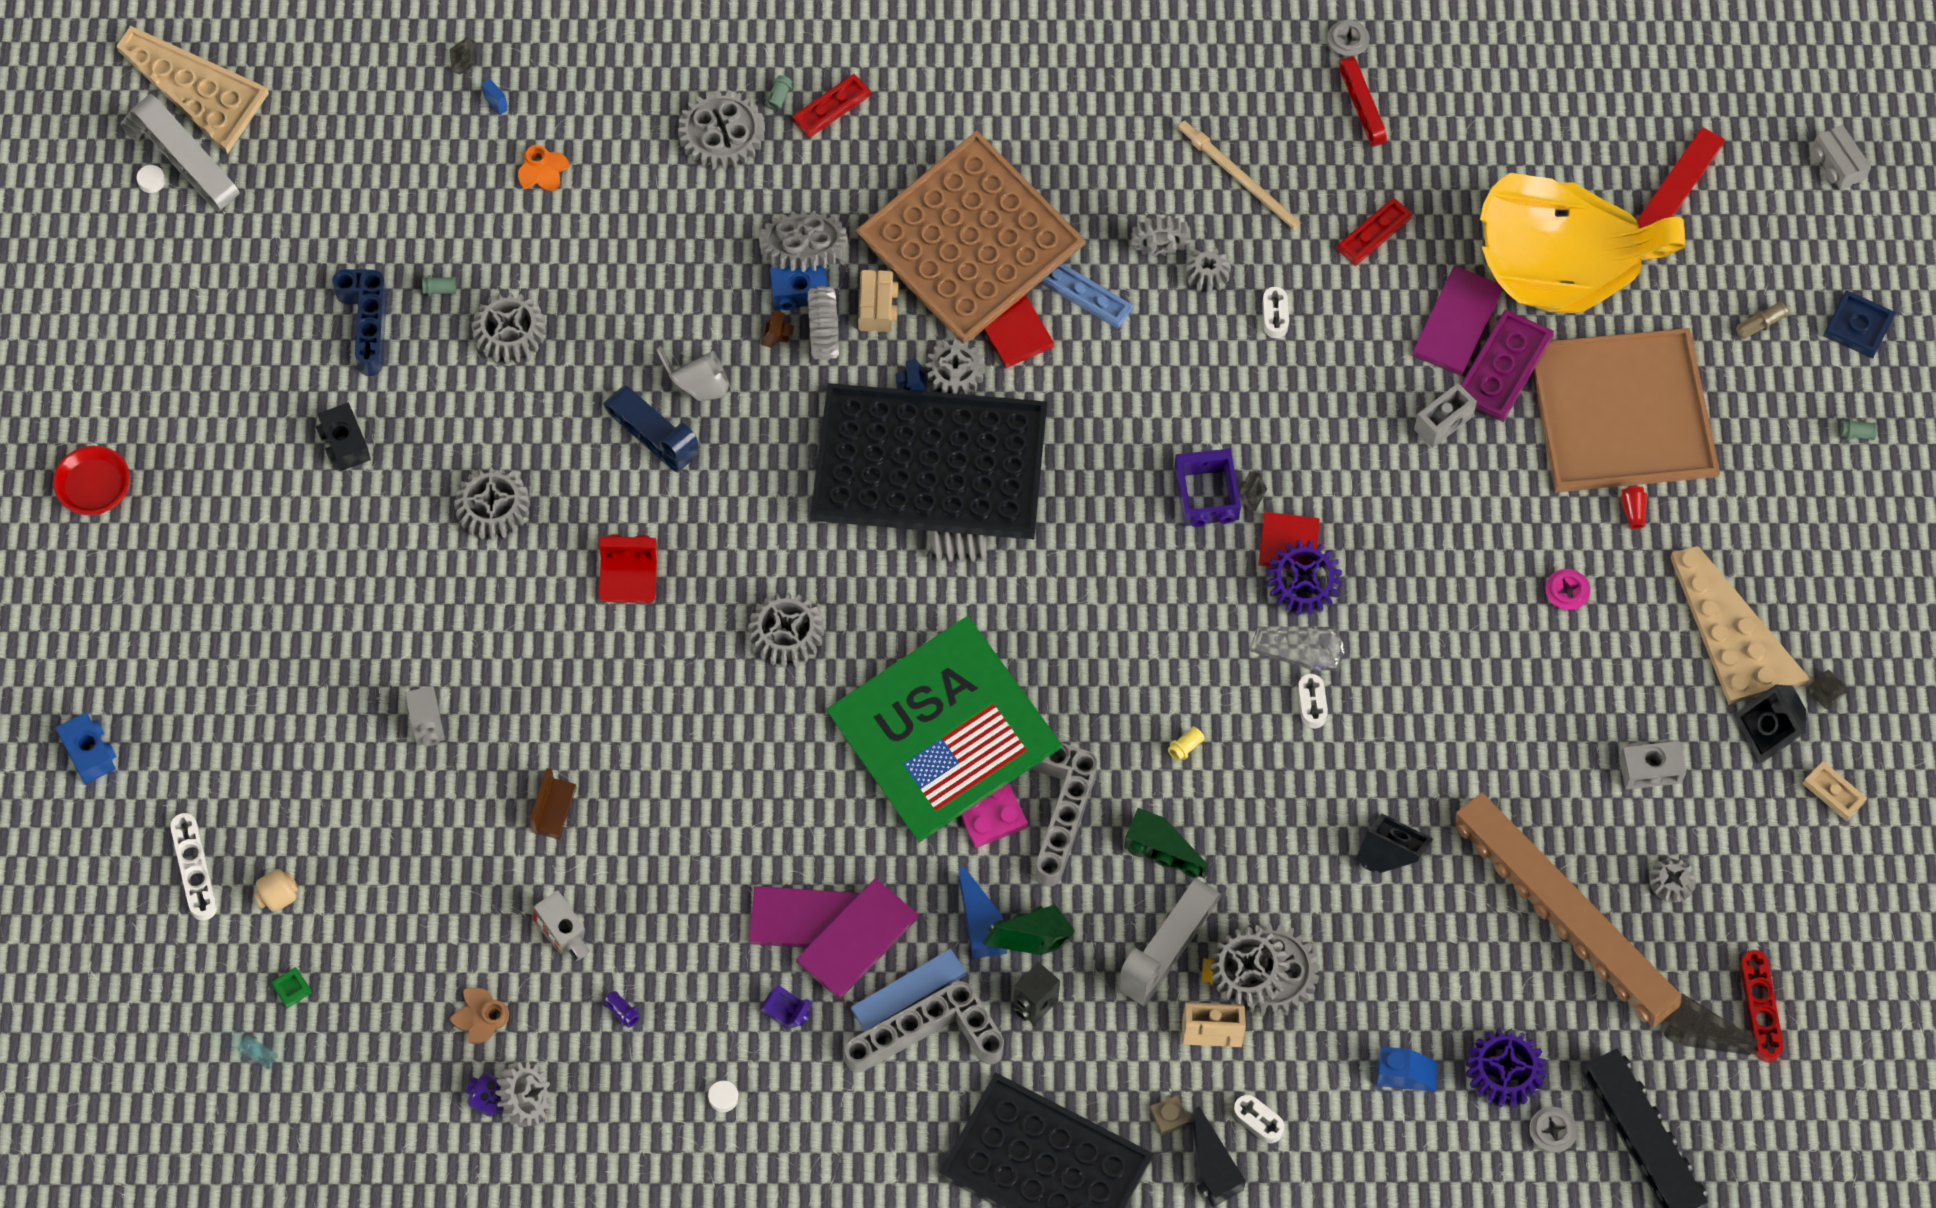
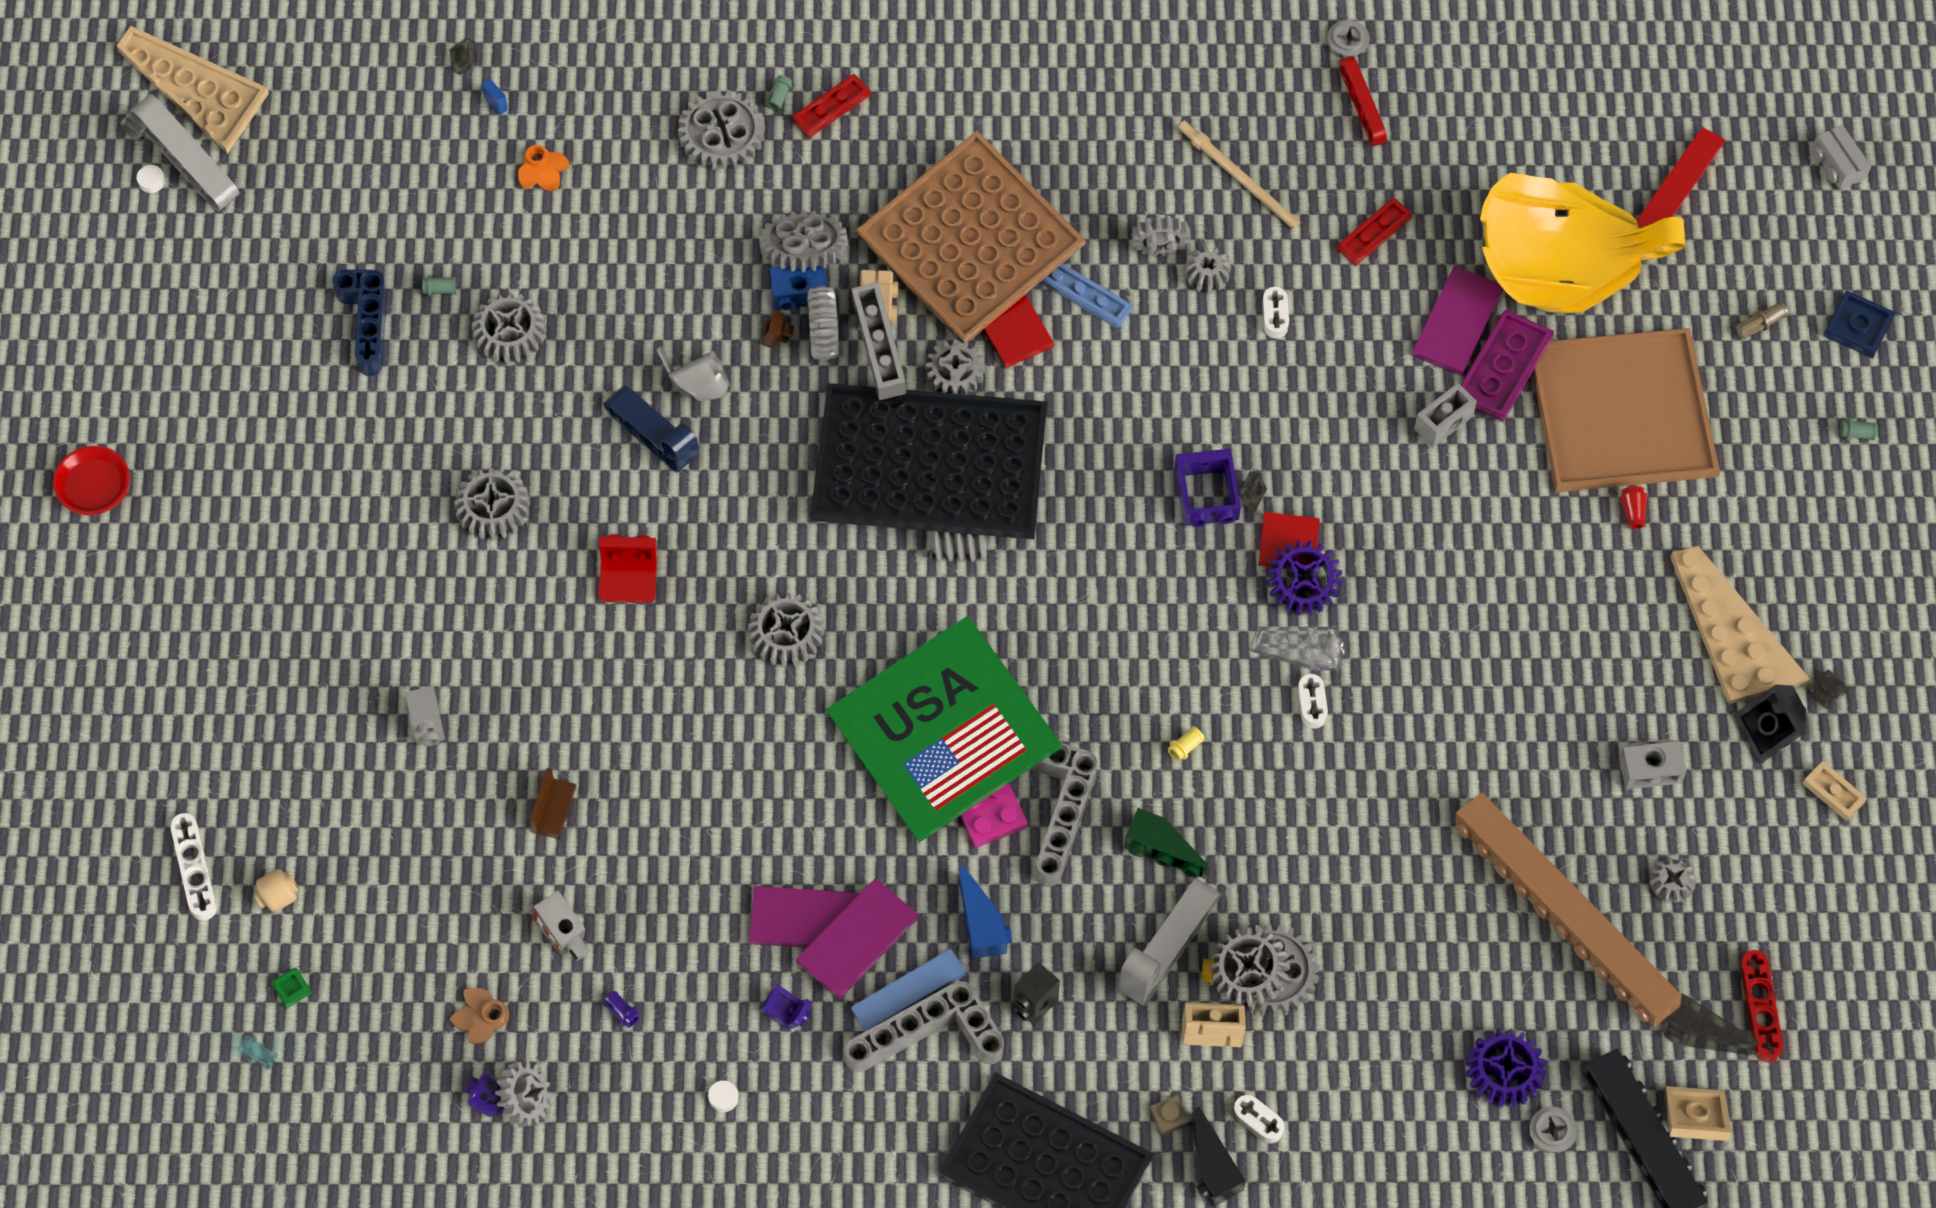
(89, 763): blue brick -> none
(342, 422): black brick -> none
(878, 341): none -> light grey brick
(913, 378): dark blue tile -> none
(1033, 933): dark green slope -> none
(1391, 845): black slope -> none
(1405, 1070): blue slope -> none
(1572, 580): dark pink gear -> none
(1697, 1113): none -> tan plate

